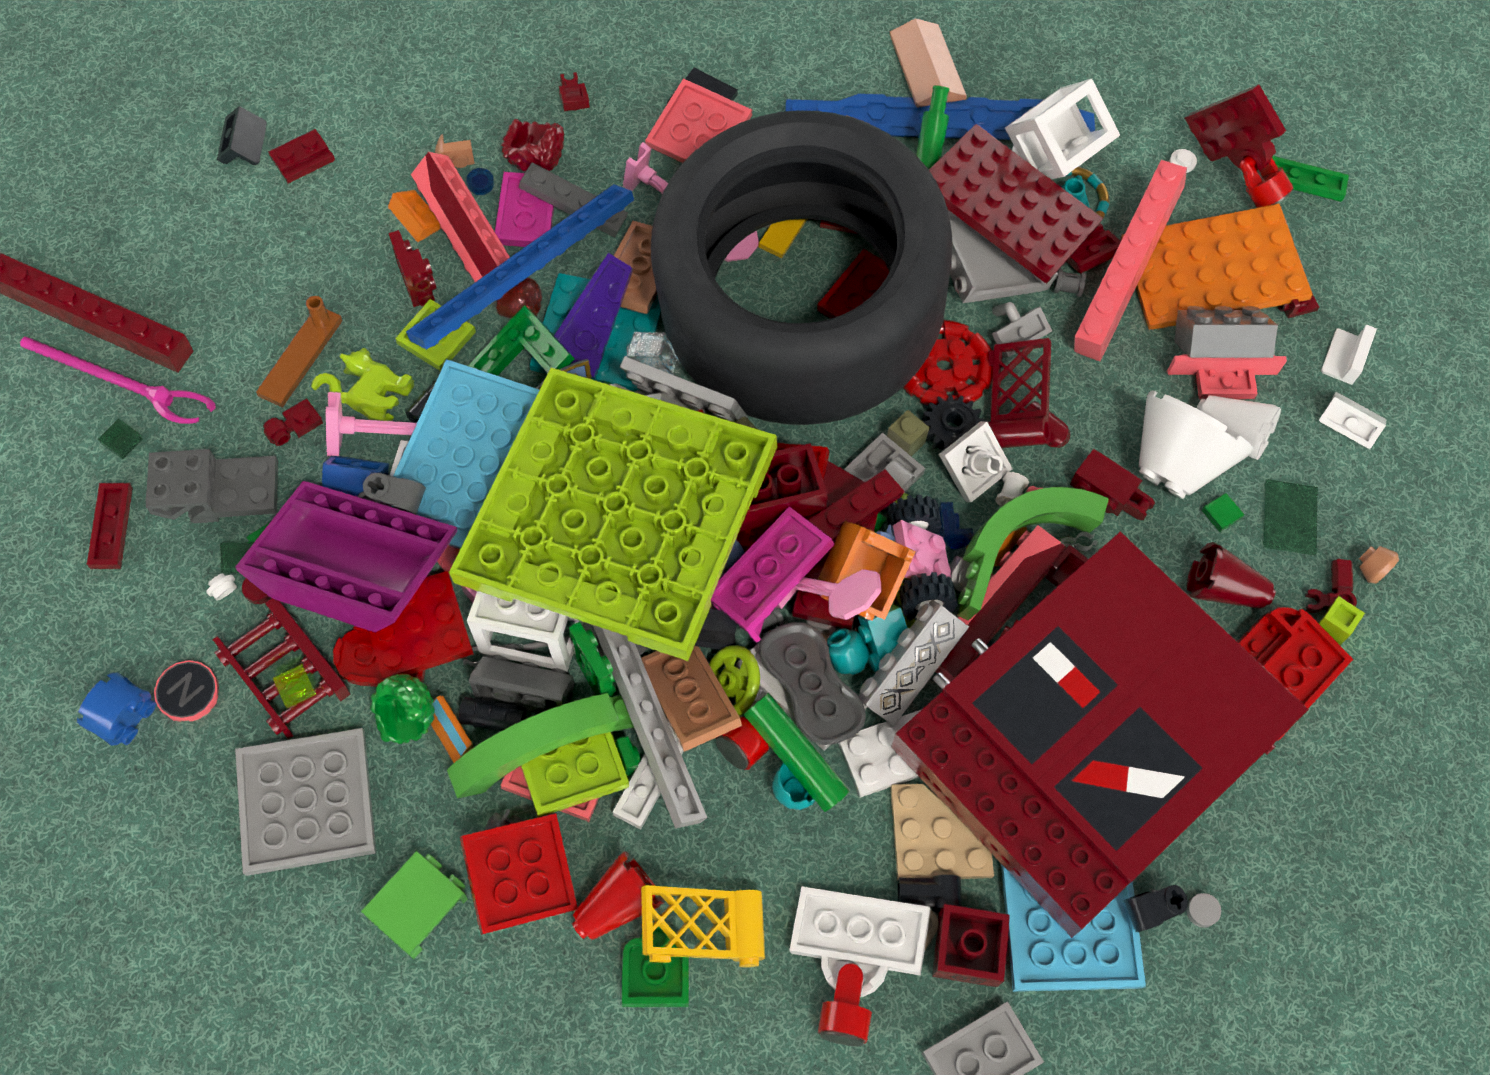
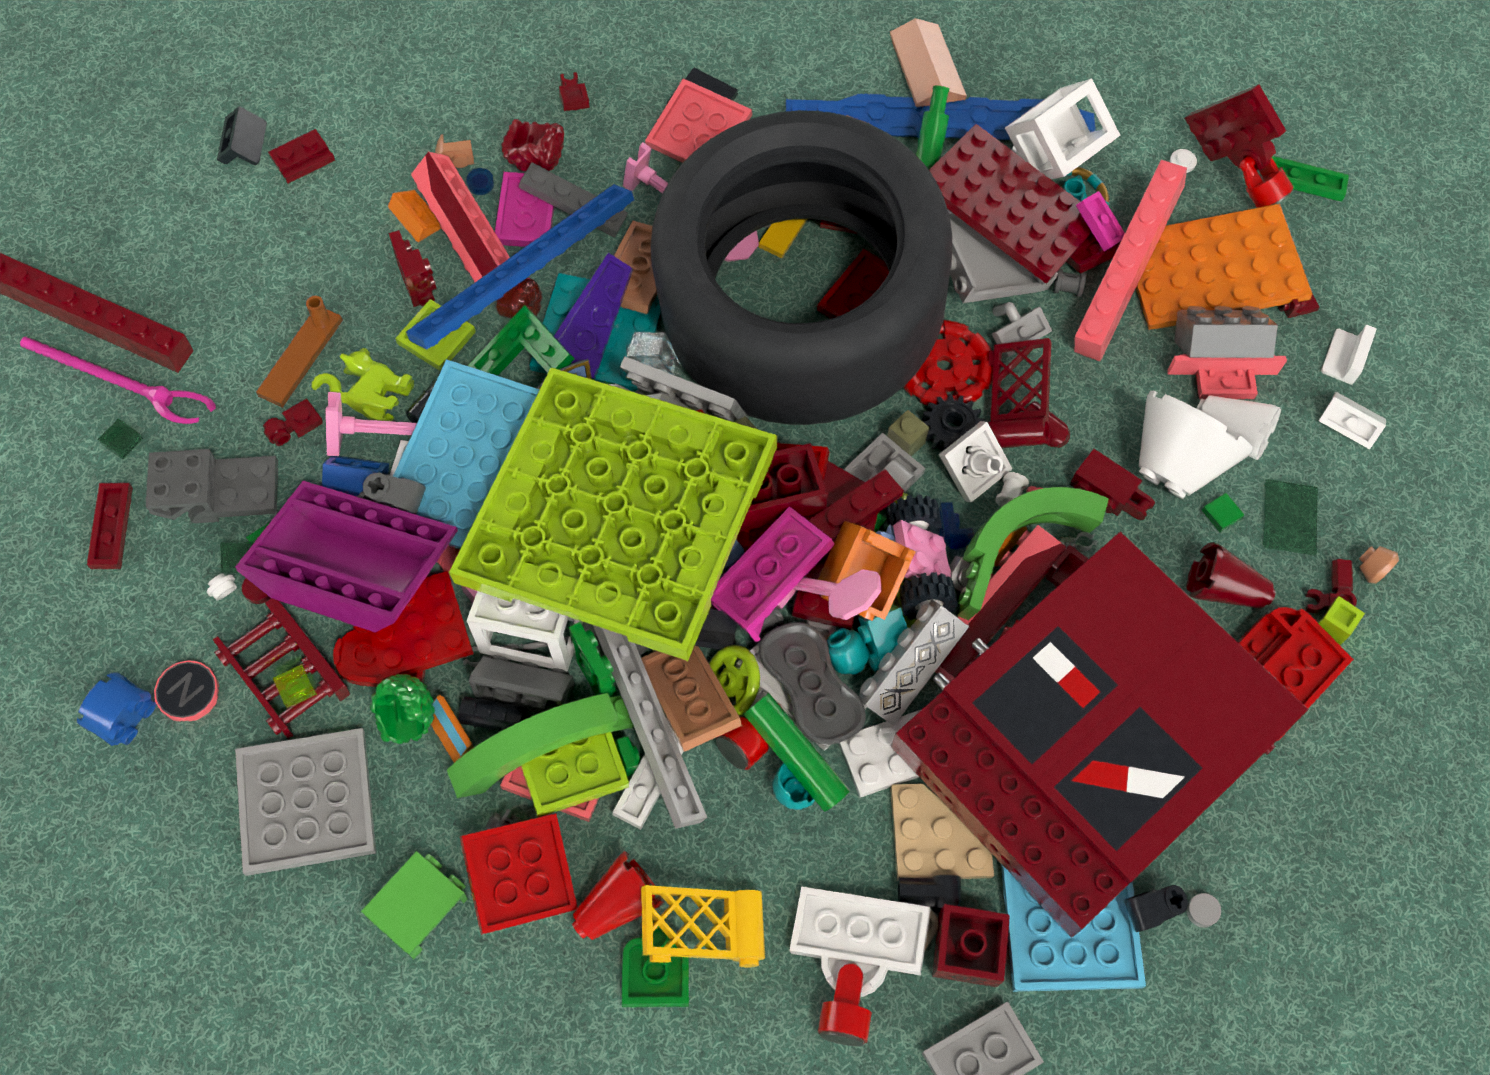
(1101, 220): none -> dark pink plate

